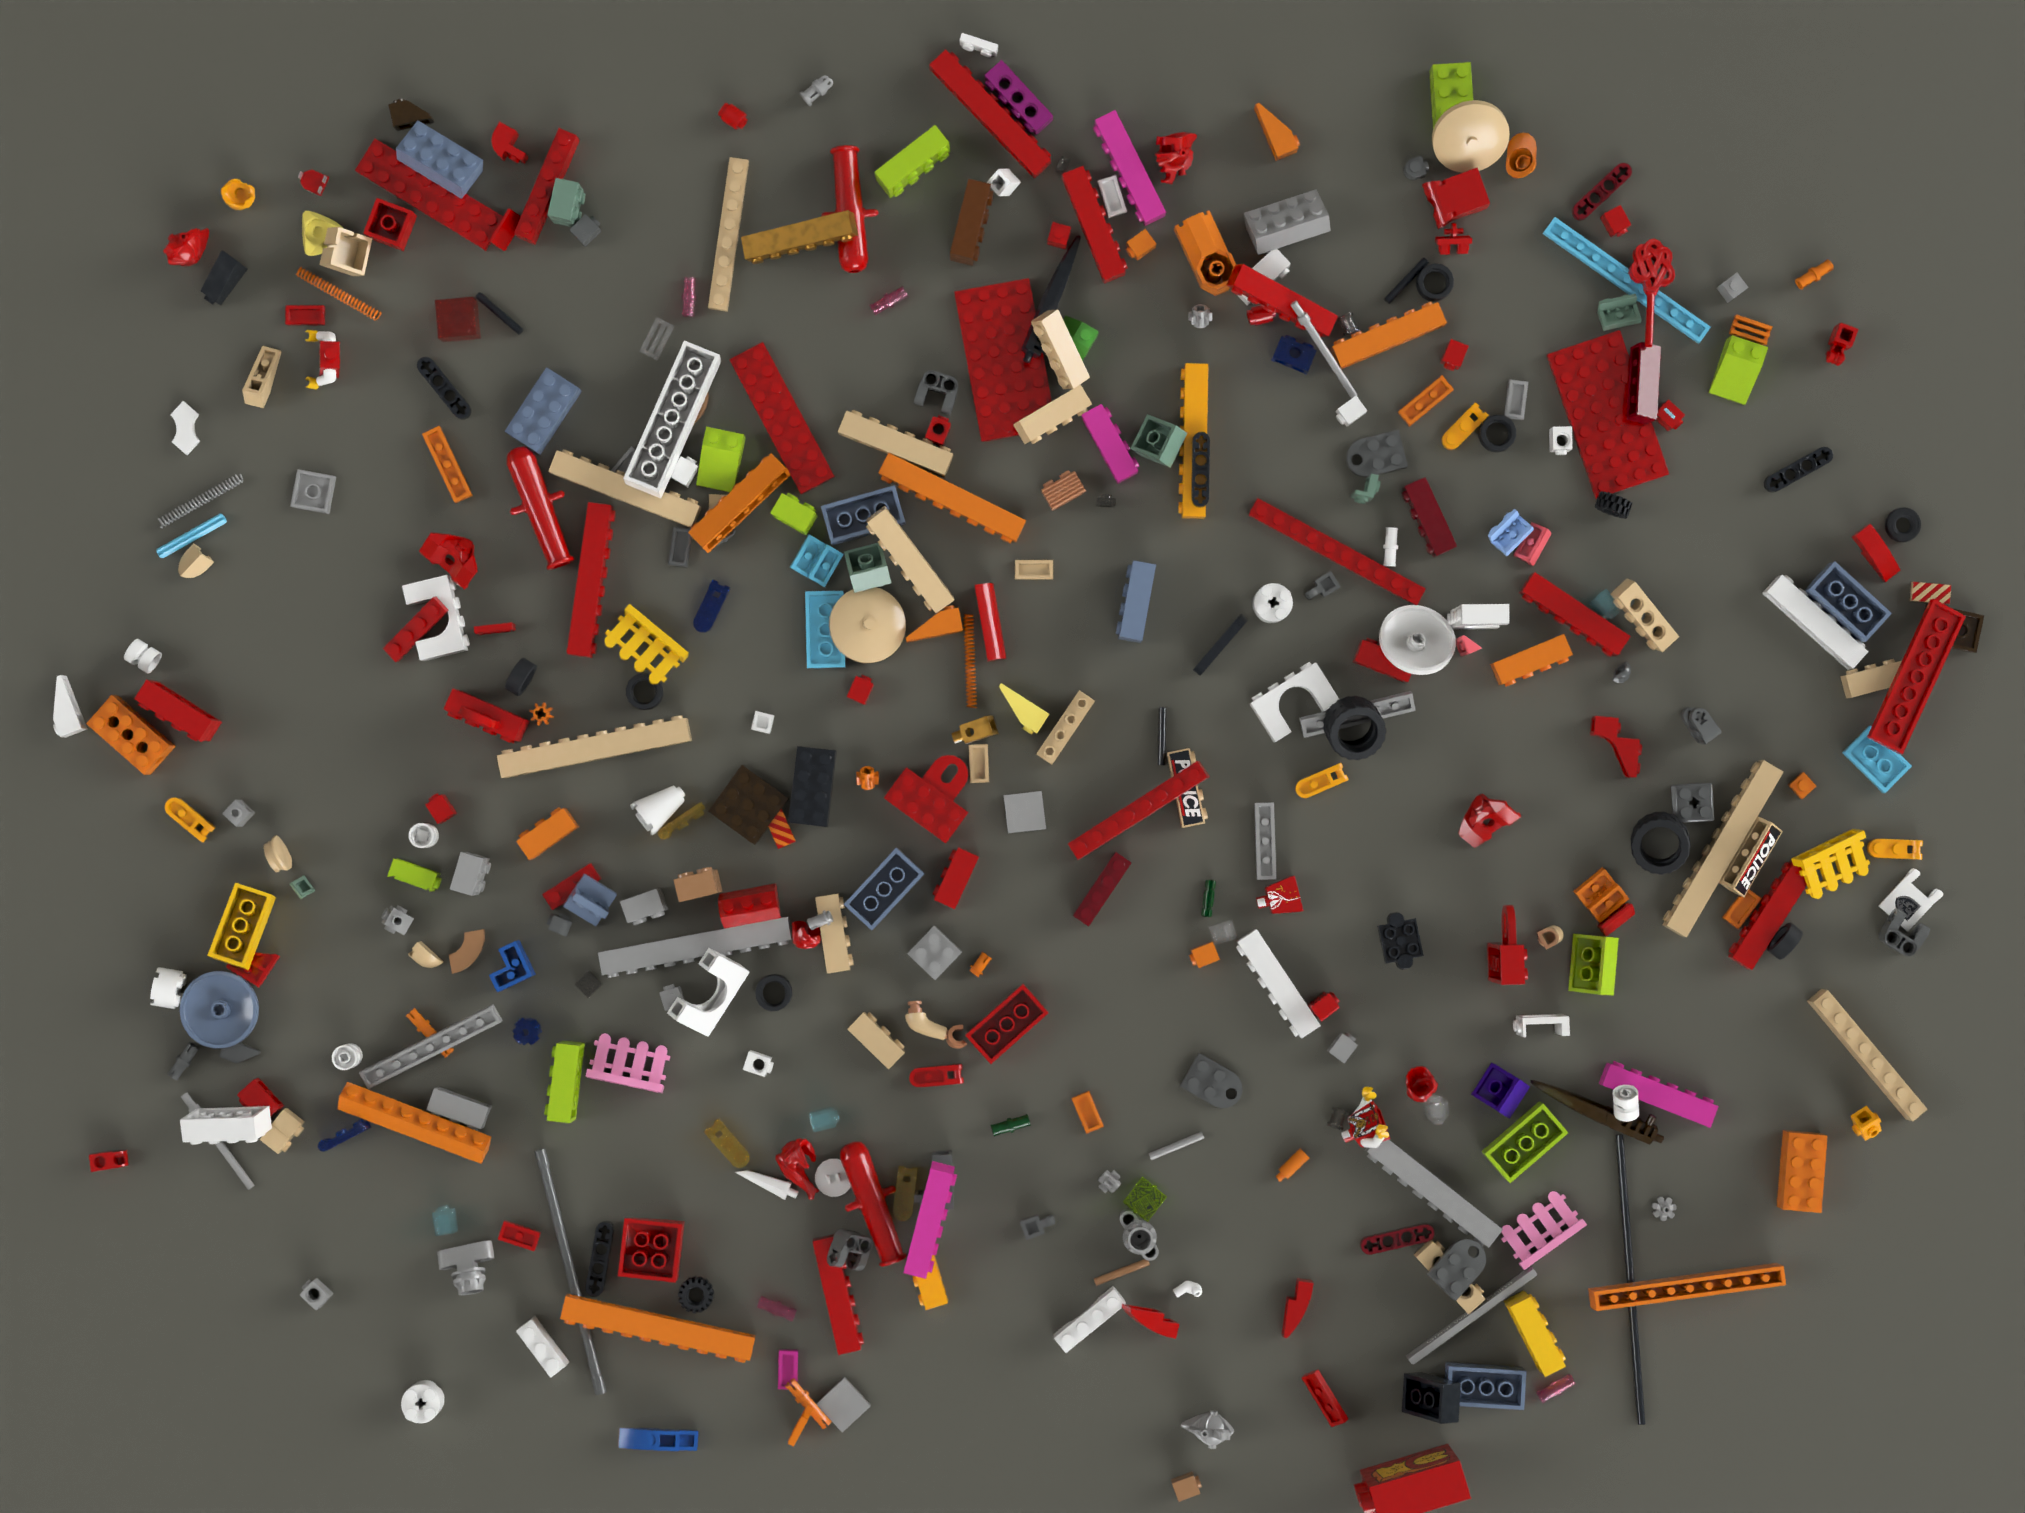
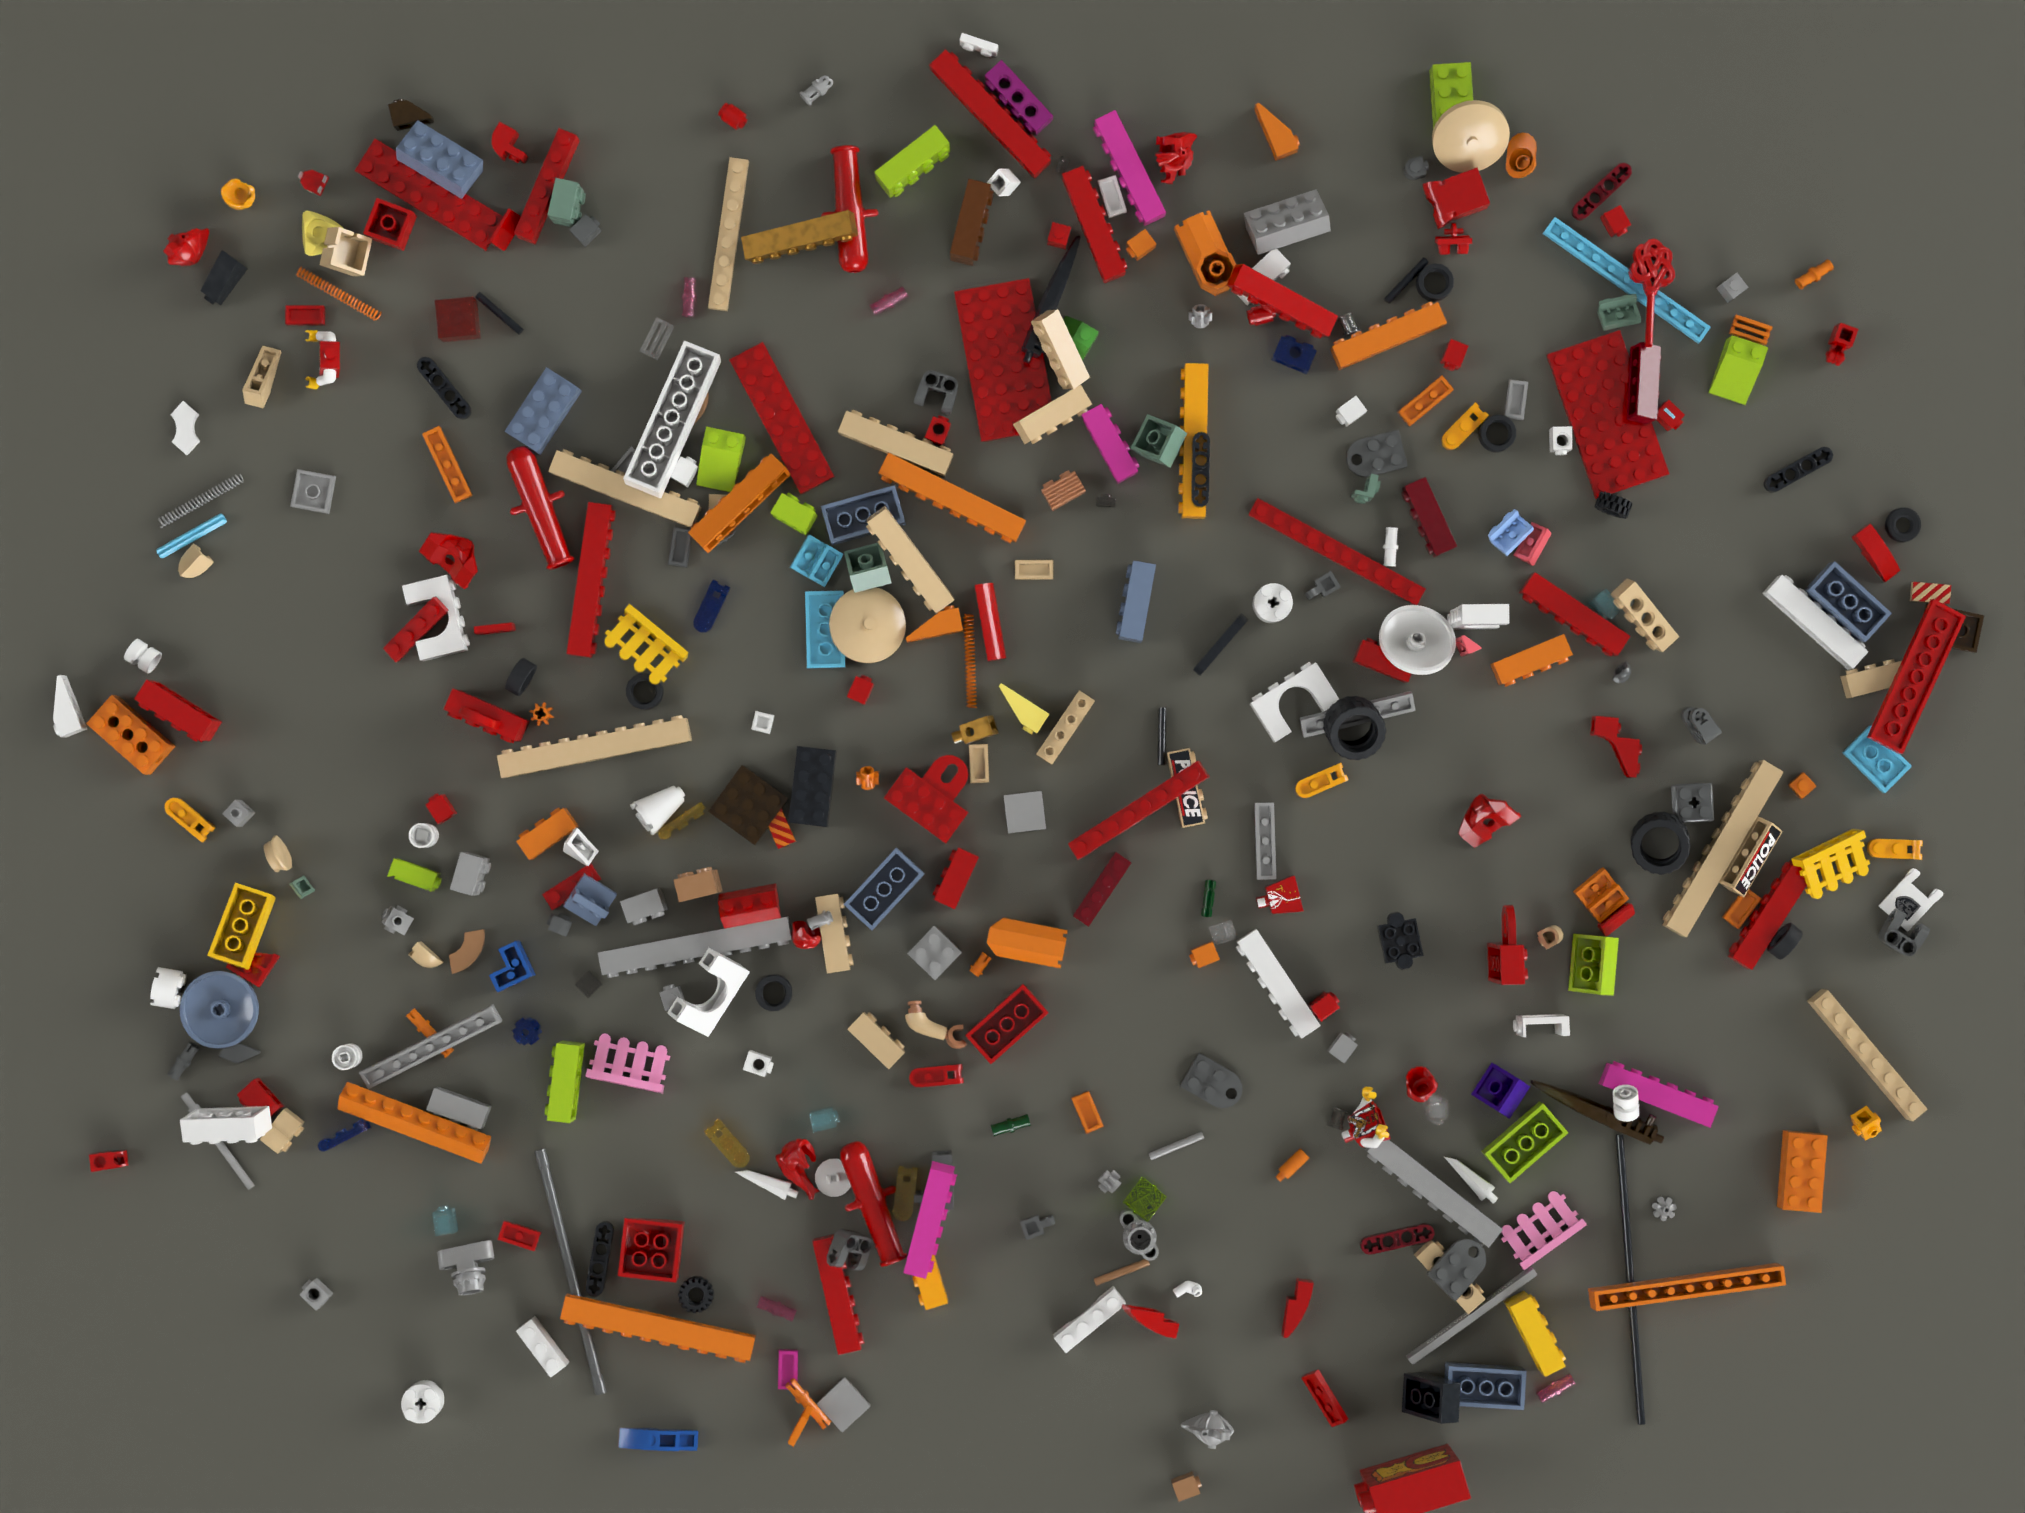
(580, 847): none -> white slope
(1027, 942): none -> orange brick
(1304, 319): light grey bar -> none
(1476, 1183): none -> white bar

